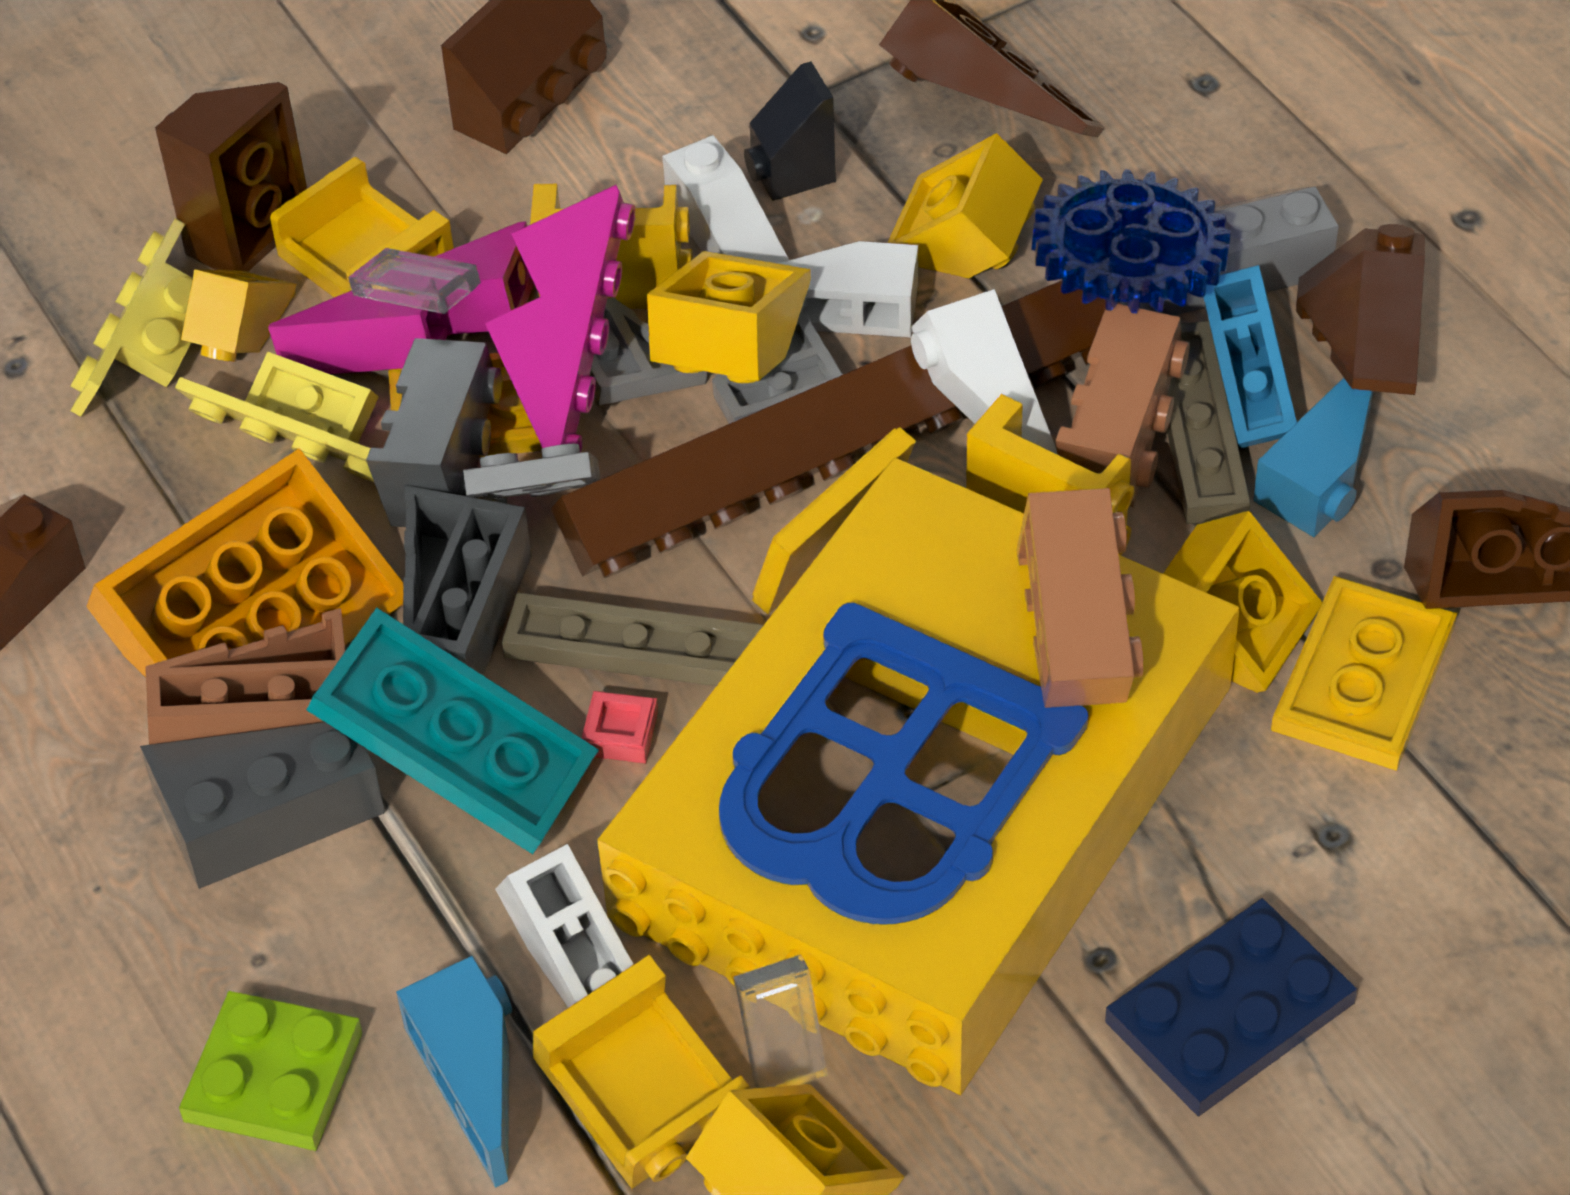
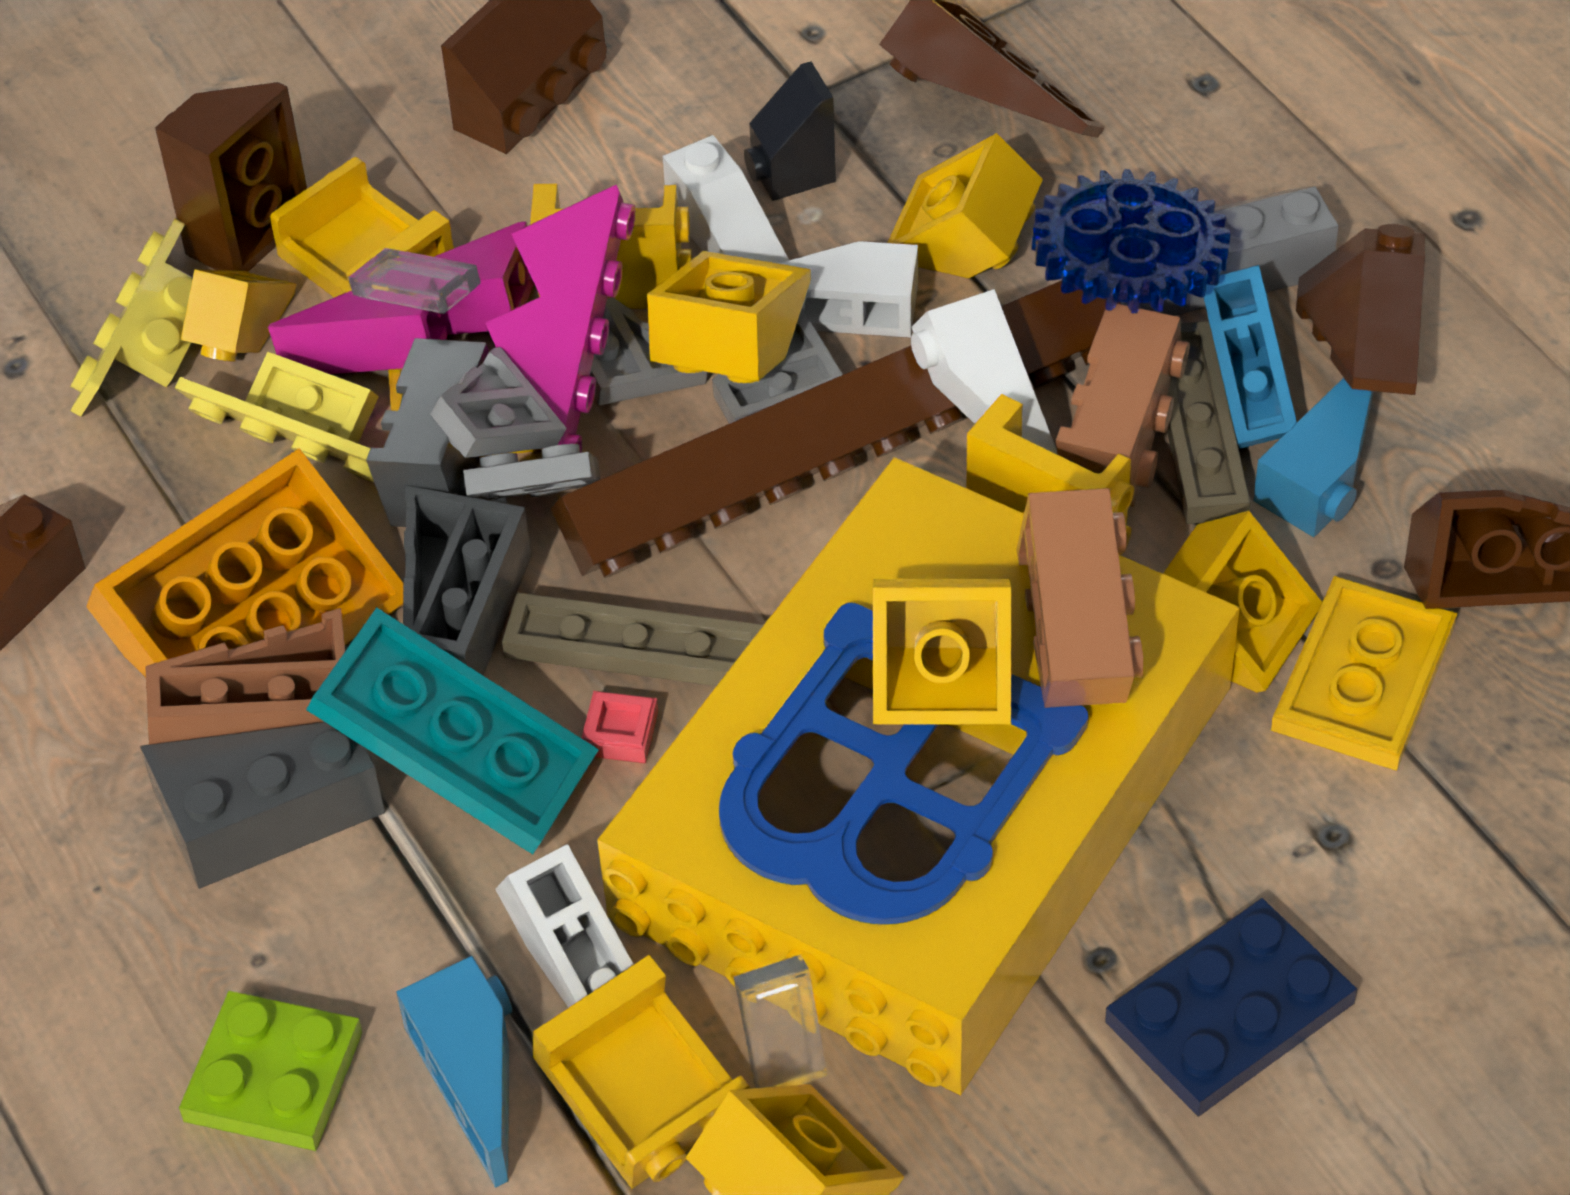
(496, 411): none -> light grey wing
(808, 533): yellow tile -> none
(942, 651): none -> yellow slope

